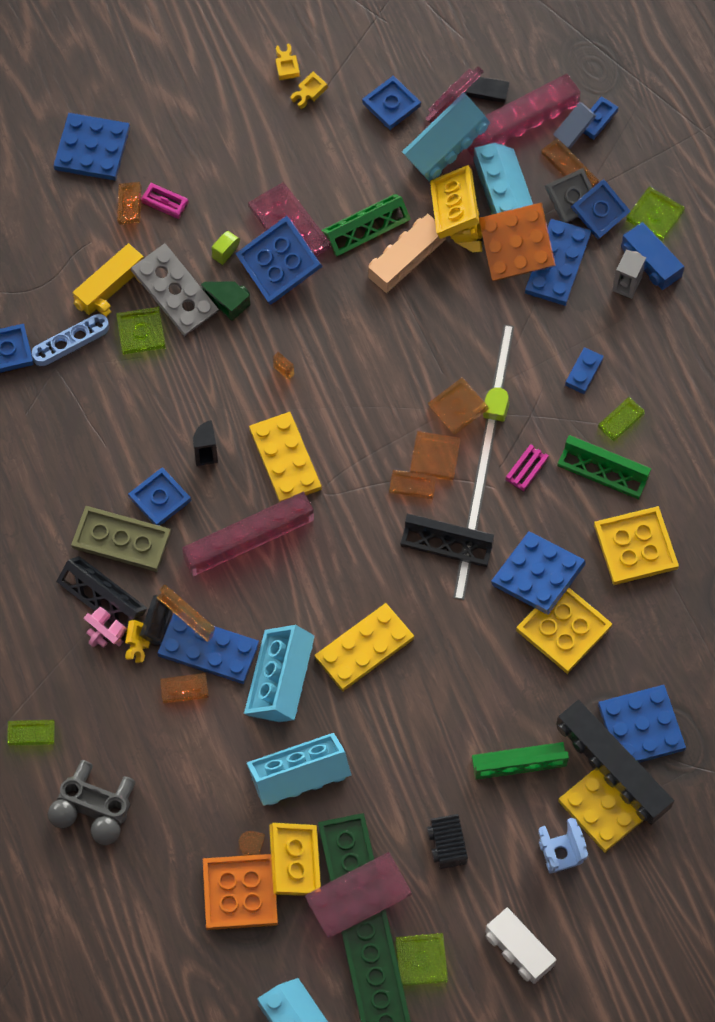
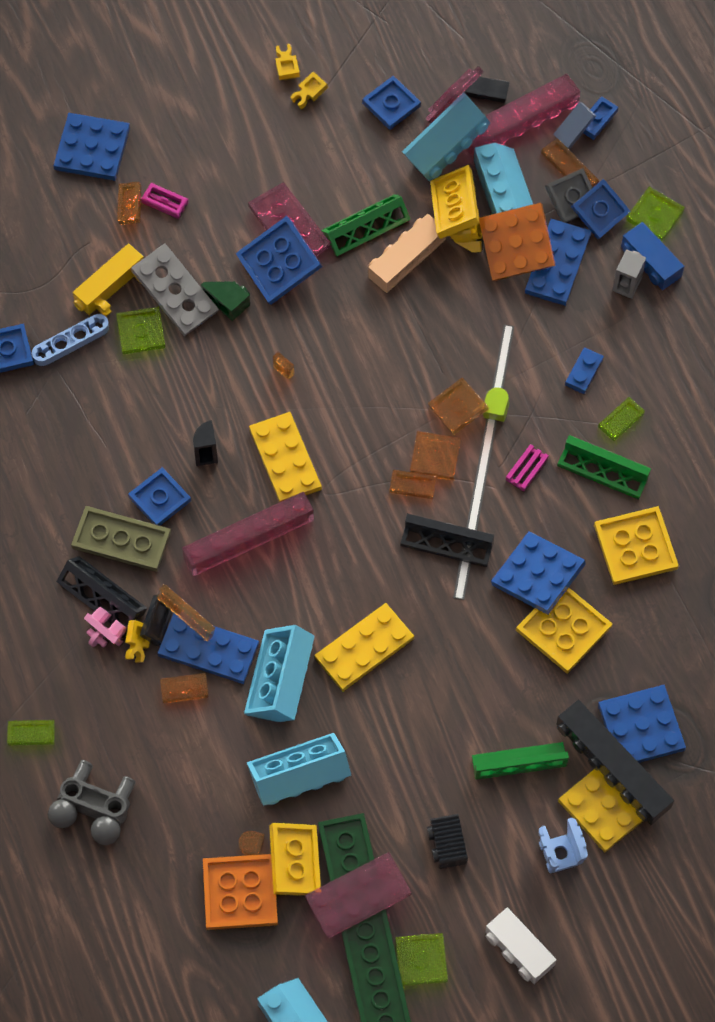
(225, 247): lime piece -> none

